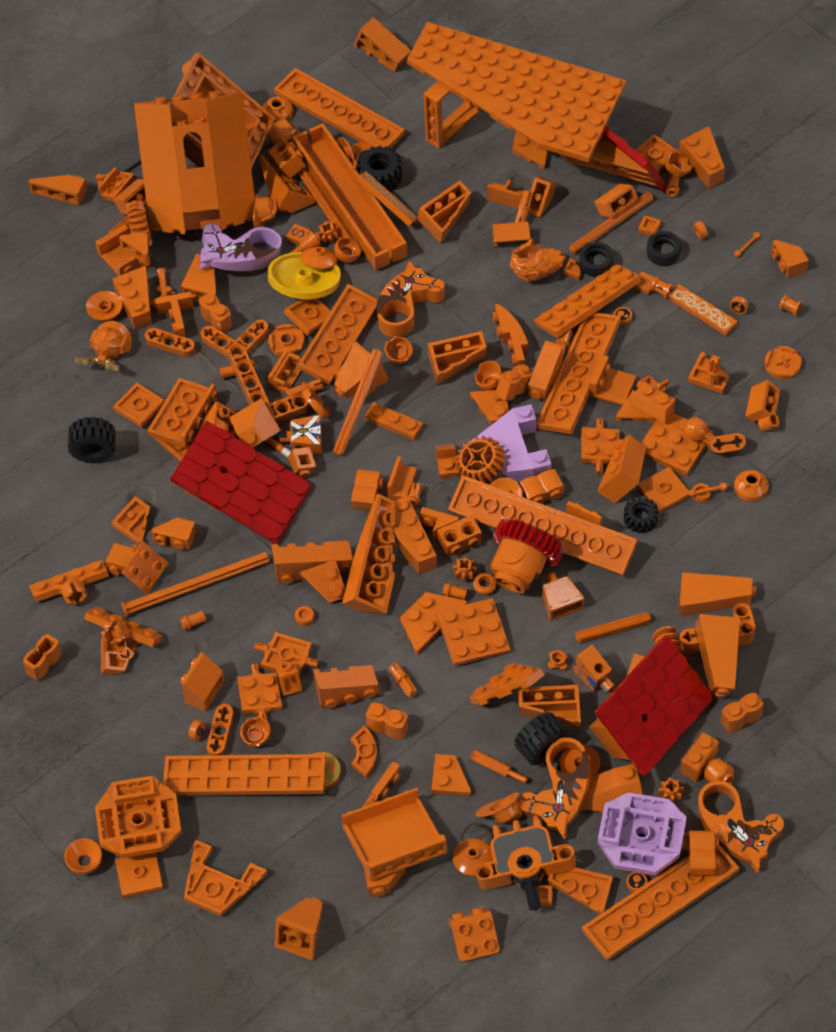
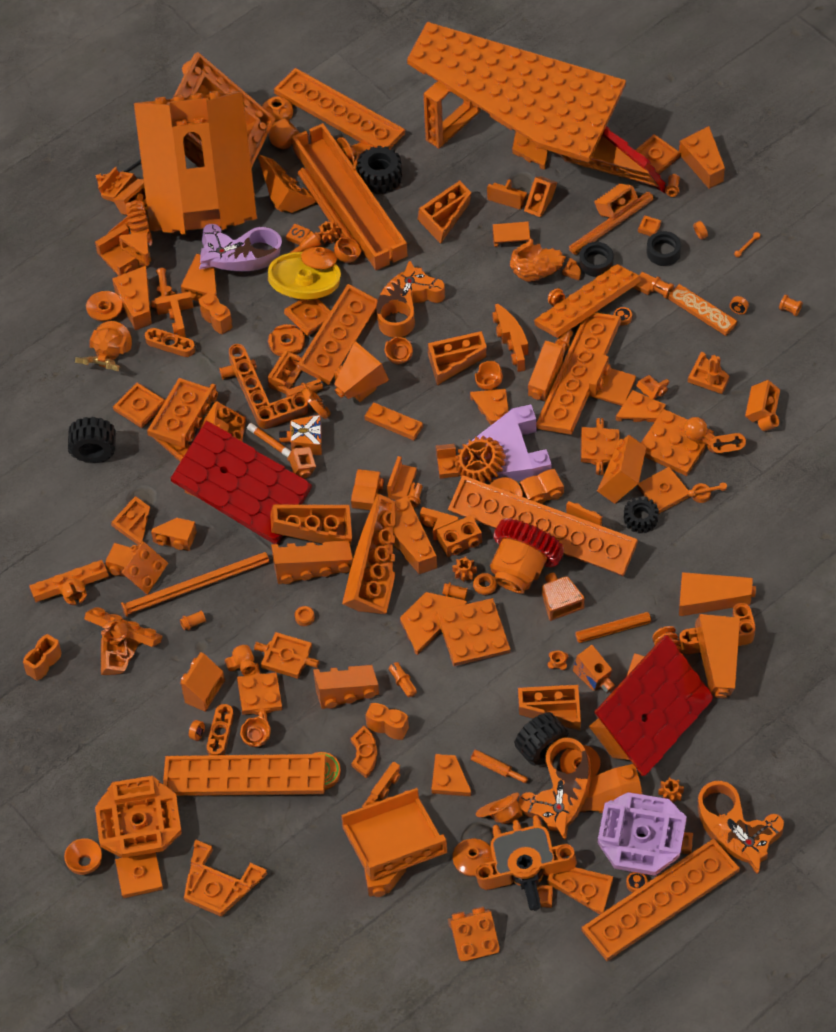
(61, 188): orange slope -> none
(220, 336): orange beam -> none
(242, 658): none -> orange piece
(254, 423): orange slope -> none
(264, 210): orange piece -> none
(287, 157): orange brick -> none
(288, 678): orange bracket -> none
(299, 928): orange slope -> none
(312, 522): none -> orange wedge
(326, 580): orange wing -> none
(358, 402): orange axle -> none
(382, 44): orange wedge -> none
(387, 198): orange tile -> none
(501, 685): orange plate -> none
(514, 382): orange brick -> none
(524, 206): orange axle -> none
(555, 296): none -> orange plate
(654, 402): orange brick -> none
(677, 164): orange hair -> none
(699, 754): orange brick -> none
(702, 853): orange brick -> none
(718, 771): orange head -> none
(746, 711): orange brick -> none
(748, 491): orange piece -> none
(783, 363): orange tile -> none
(790, 258): orange slope -> none

